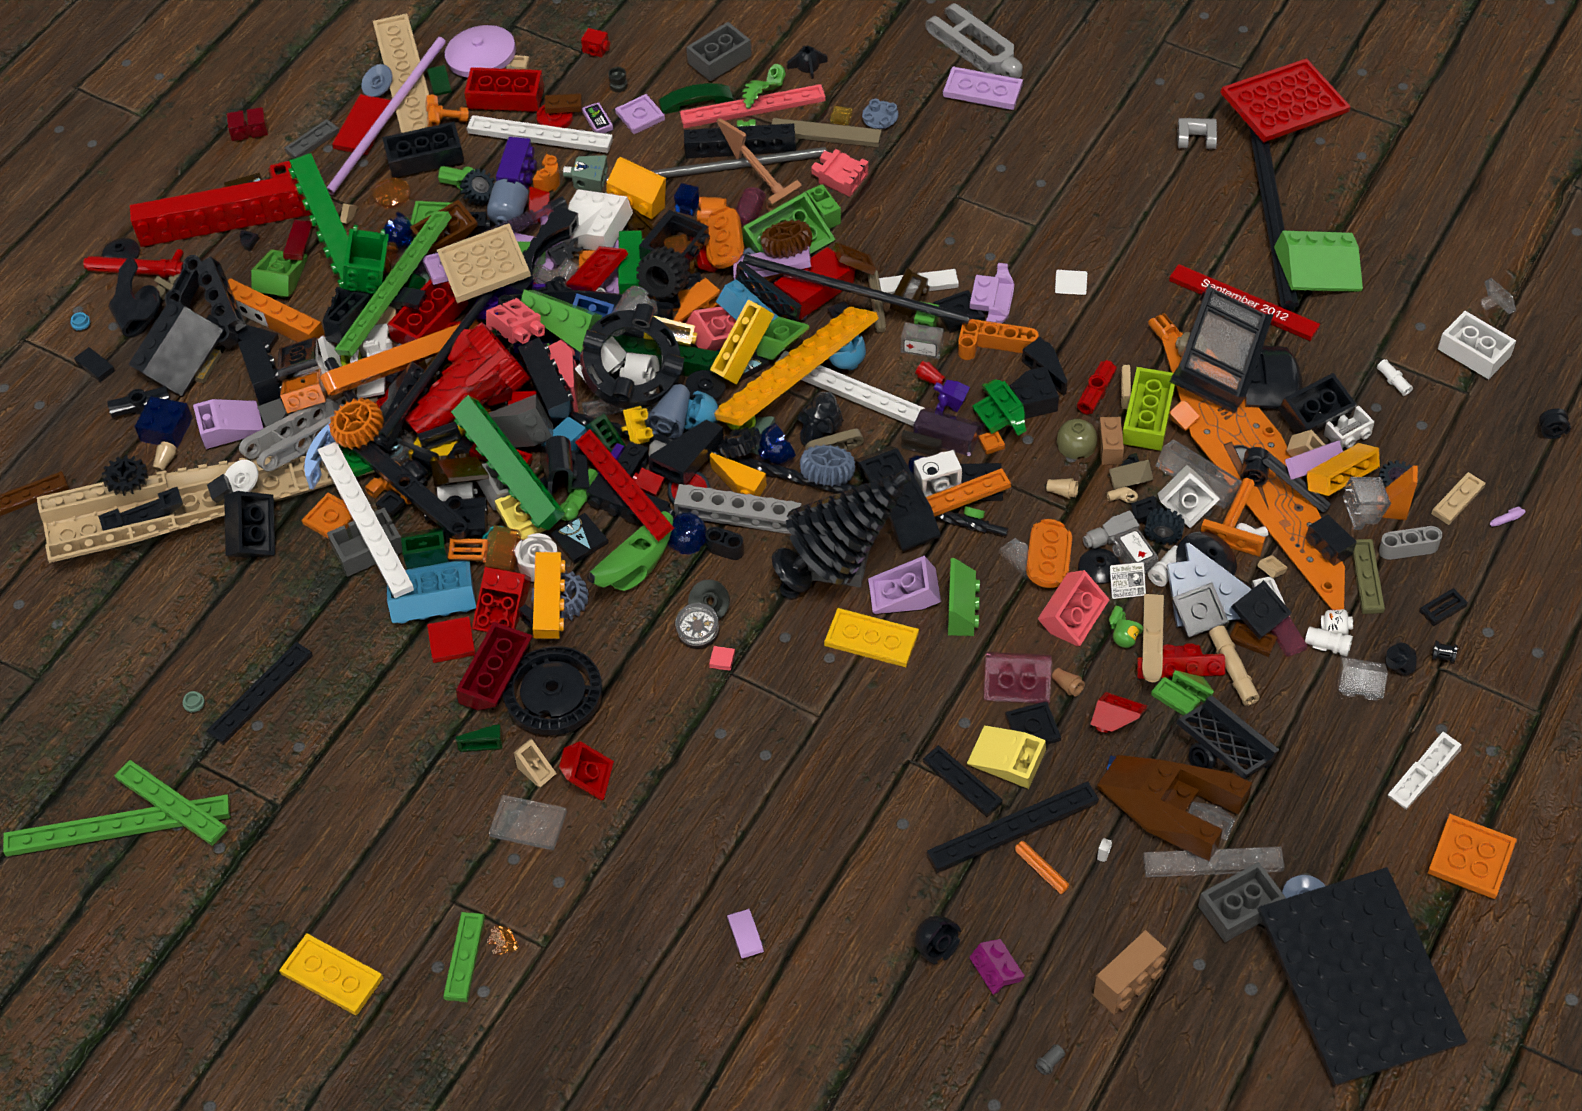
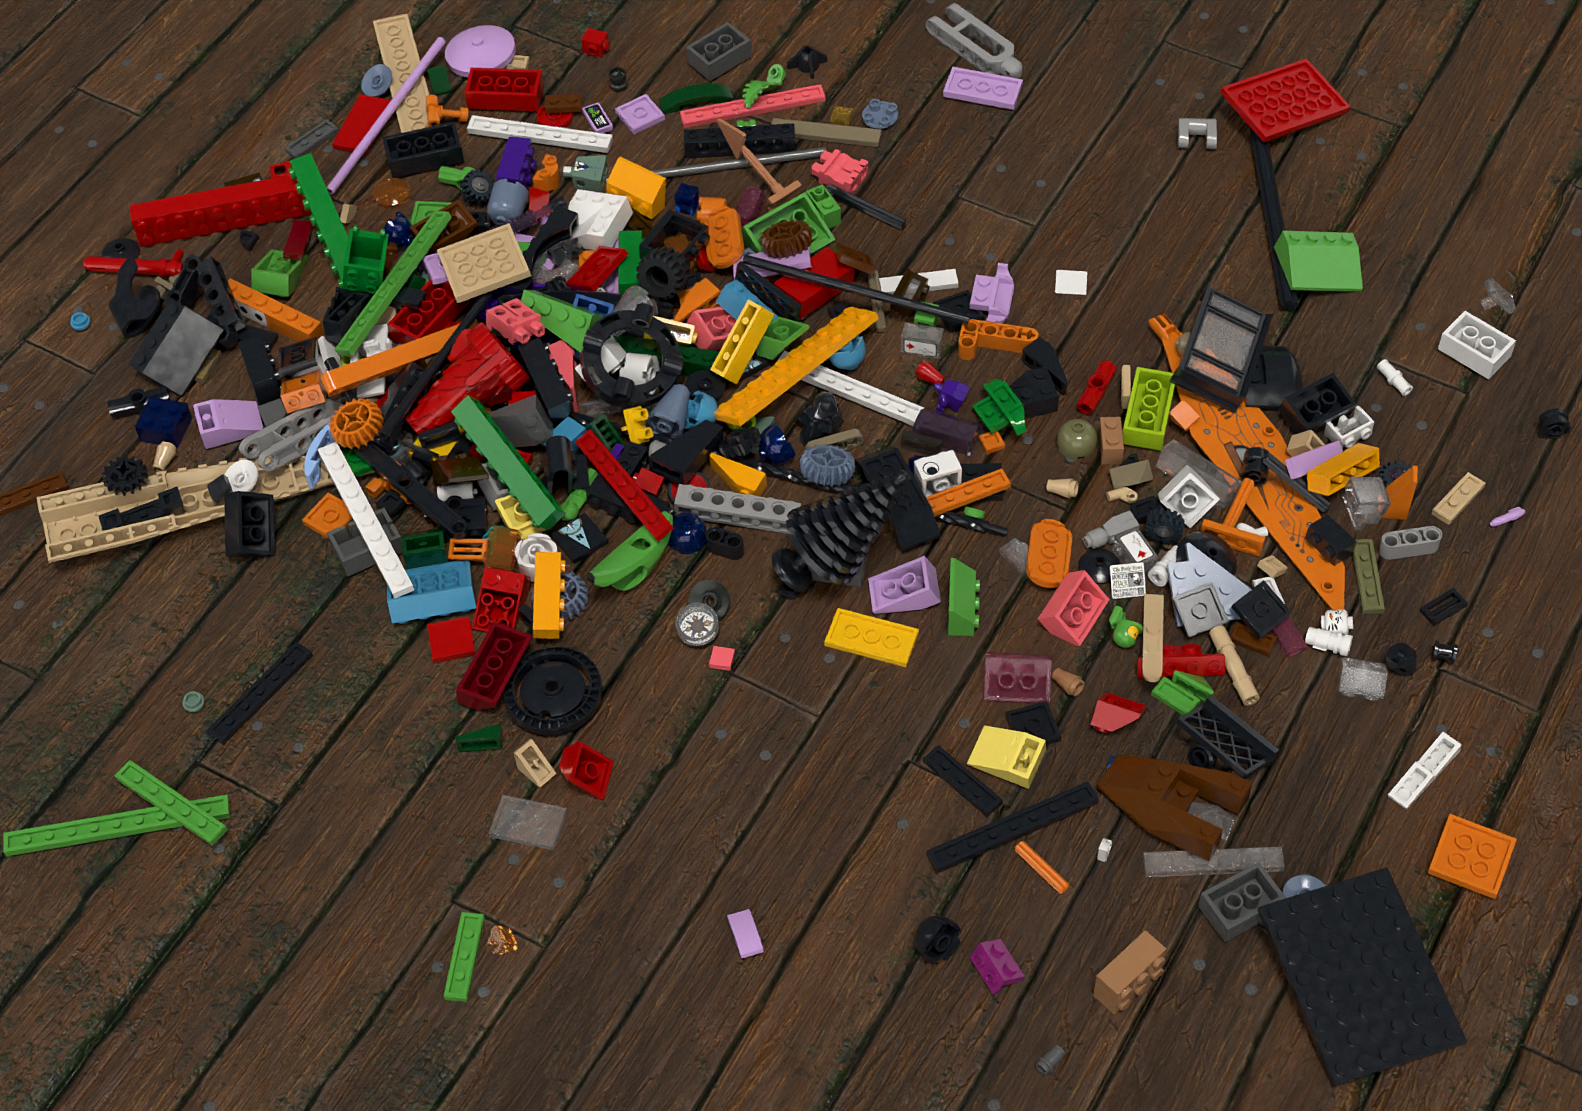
(94, 364): black tile -> none
(256, 124): dark red piece -> none
(331, 974): yellow plate -> none
(866, 207): none -> black axle
(1281, 317): red tile -> none

